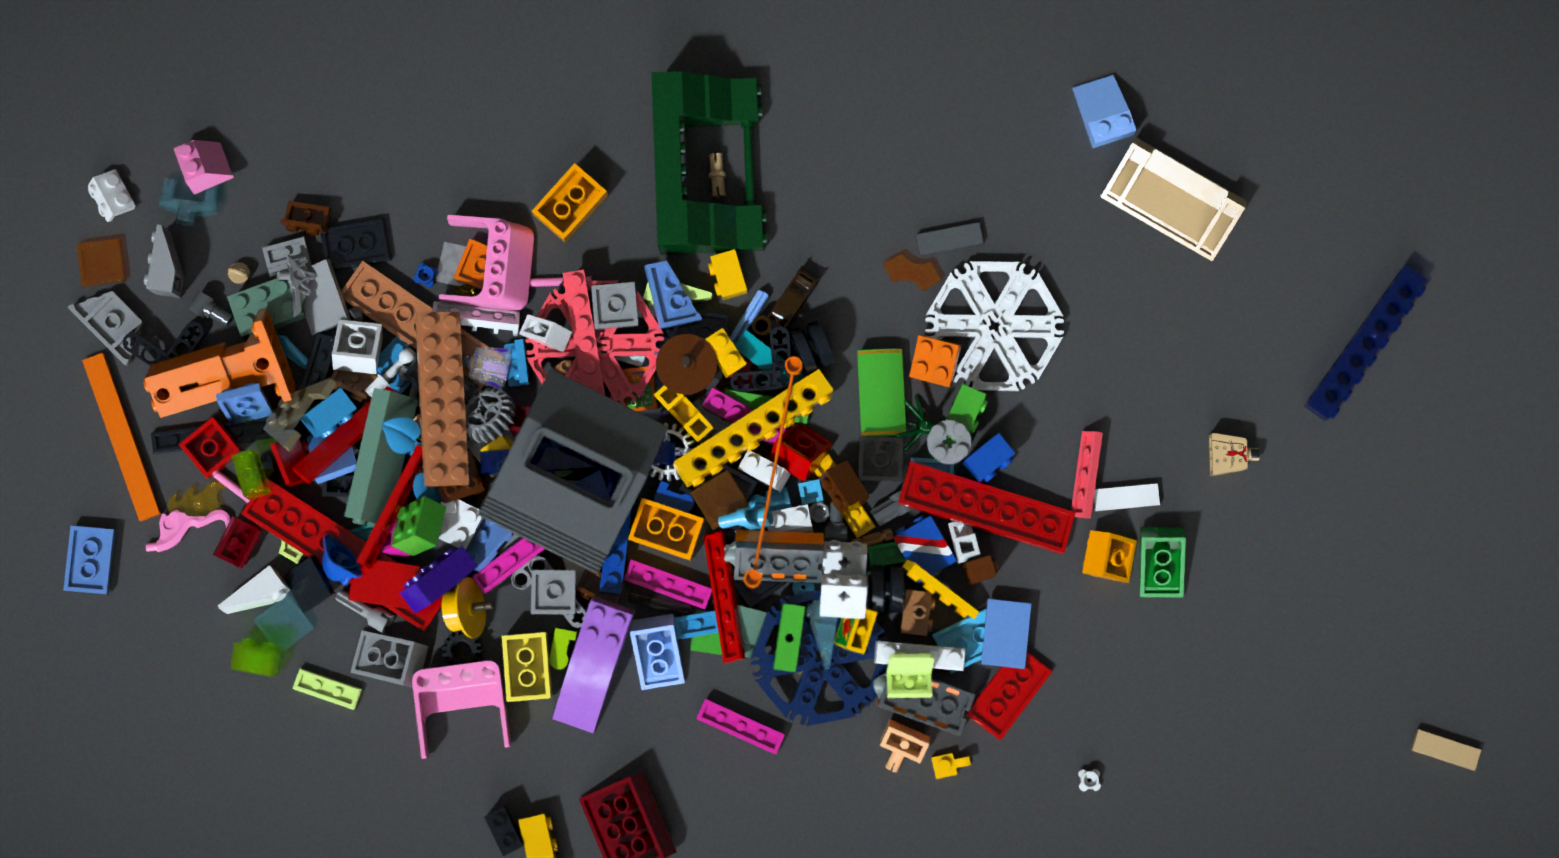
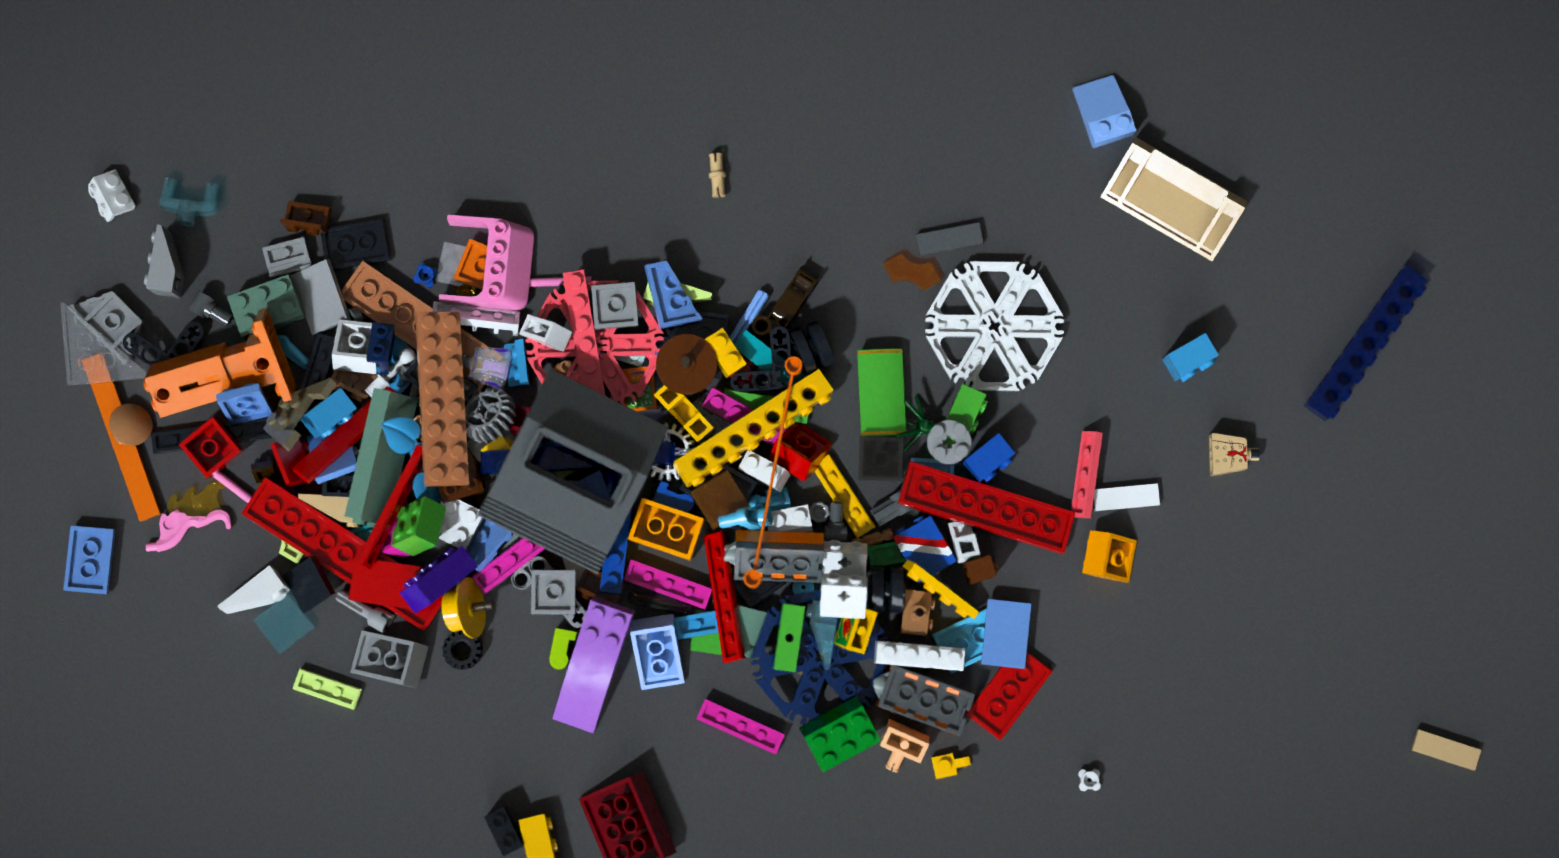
(91, 355): none -> clear tile
(101, 262): clear orange tile -> none
(130, 424): none -> medium nougat dish
(203, 164): bright pink slope -> none
(237, 542): dark red bracket -> none
(239, 273): tan tile -> none
(250, 474): clear neon green brick -> none
(256, 658): clear neon green brick -> none
(298, 278): light grey piece -> none
(331, 506): none -> tan slope
(339, 561): blue hat -> none
(381, 346): none -> dark blue bracket
(457, 689): bright pink windscreen -> none
(527, 667): light yellow brick -> none
(570, 203): light orange brick -> none
(702, 101): dark green brick -> none
(728, 275): yellow brick -> none
(810, 492): medium azure plate -> none
(839, 734): none -> green brick
(844, 487): reddish brown brick -> none
(909, 675): yellowish green bracket -> none
(935, 361): orange plate -> none
(1162, 561): green slope -> none
(1190, 357): none -> dark azure brick

